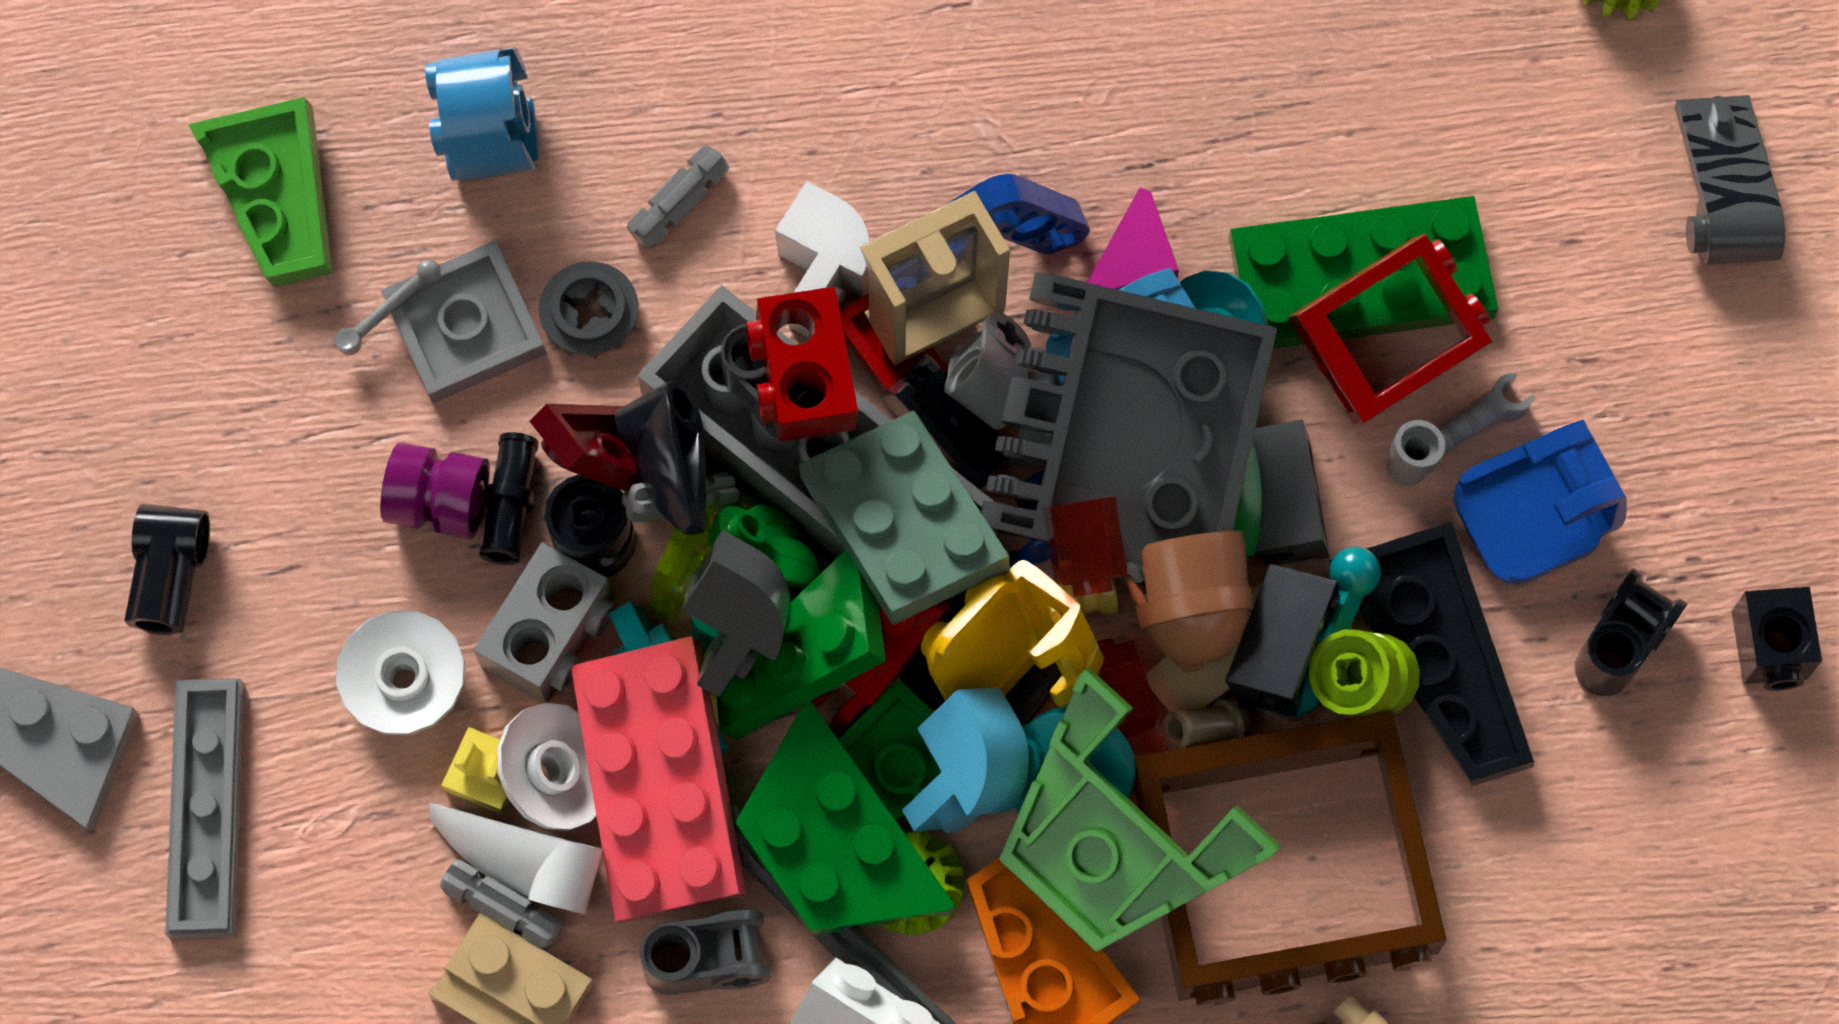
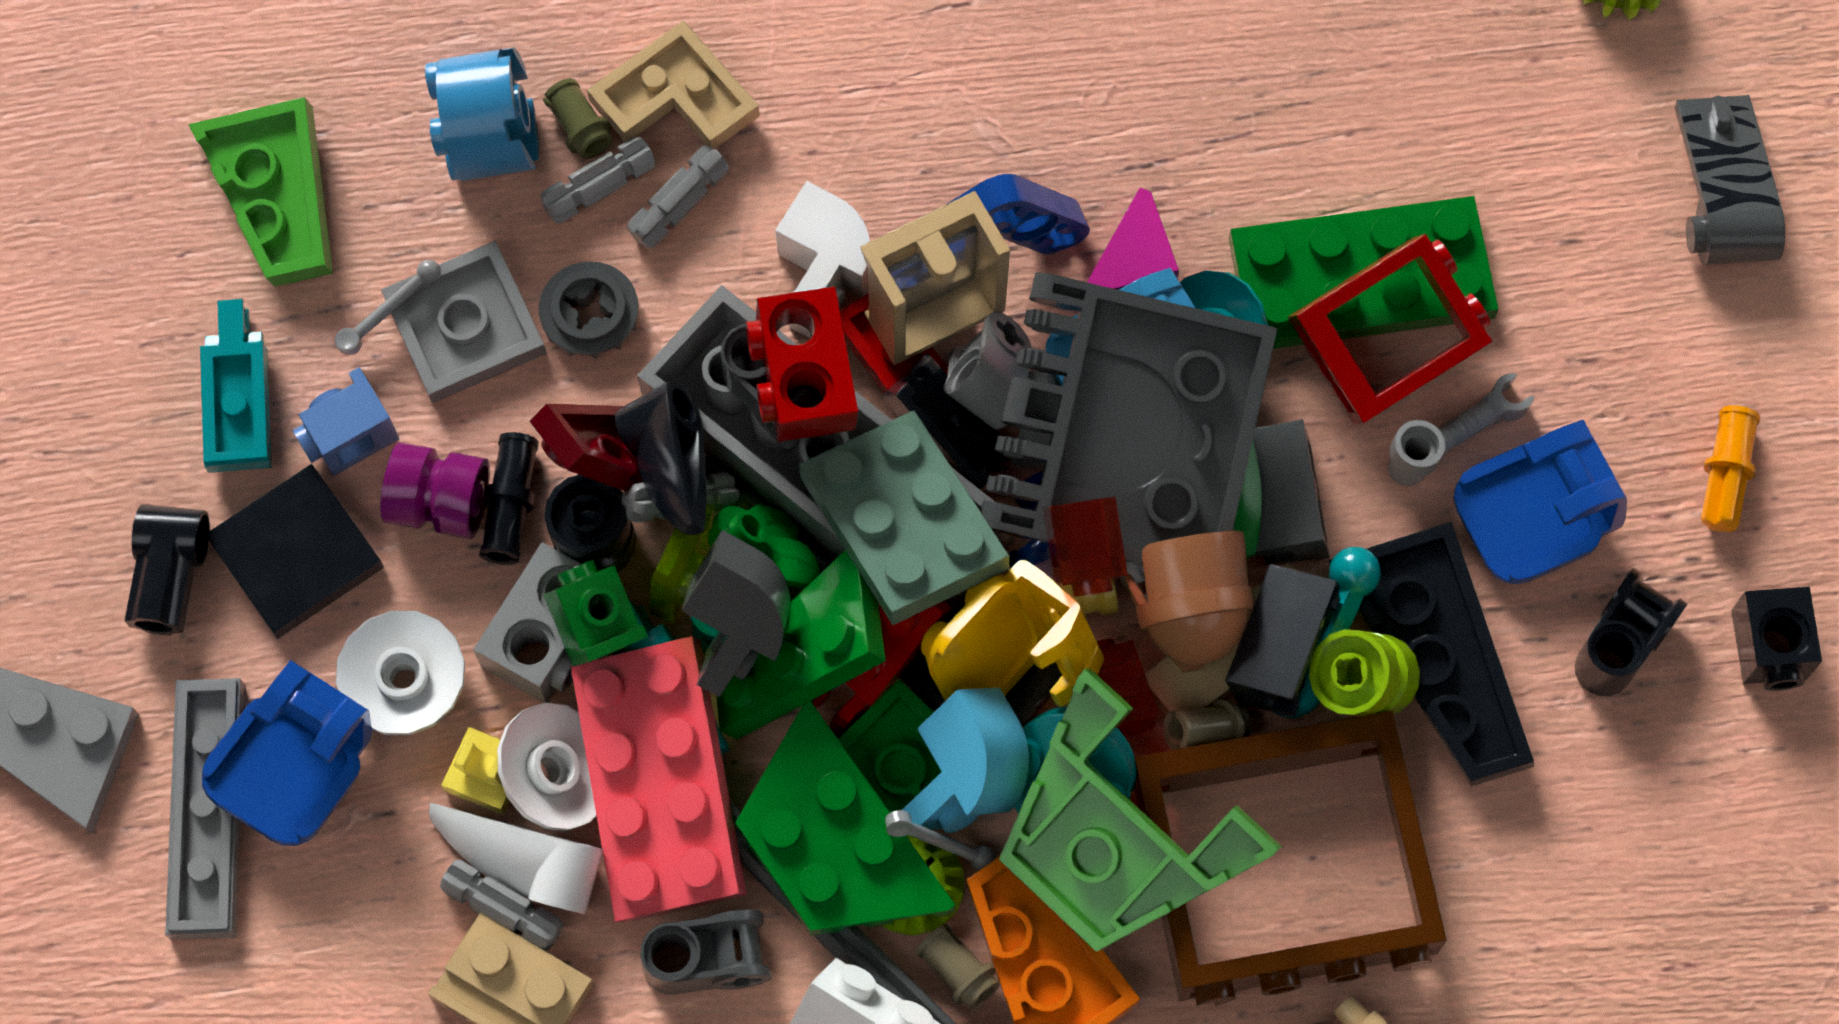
(235, 394): none -> teal hinge
(289, 757): none -> blue piece
(294, 551): none -> black tile
(345, 425): none -> medium blue brick
(579, 631): none -> green brick
(585, 130): none -> olive pin
(597, 179): none -> light grey axle
(680, 75): none -> tan plate
(900, 824): none -> light grey hinge
(958, 967): none -> dark tan pin
(1729, 468): none -> light orange axle

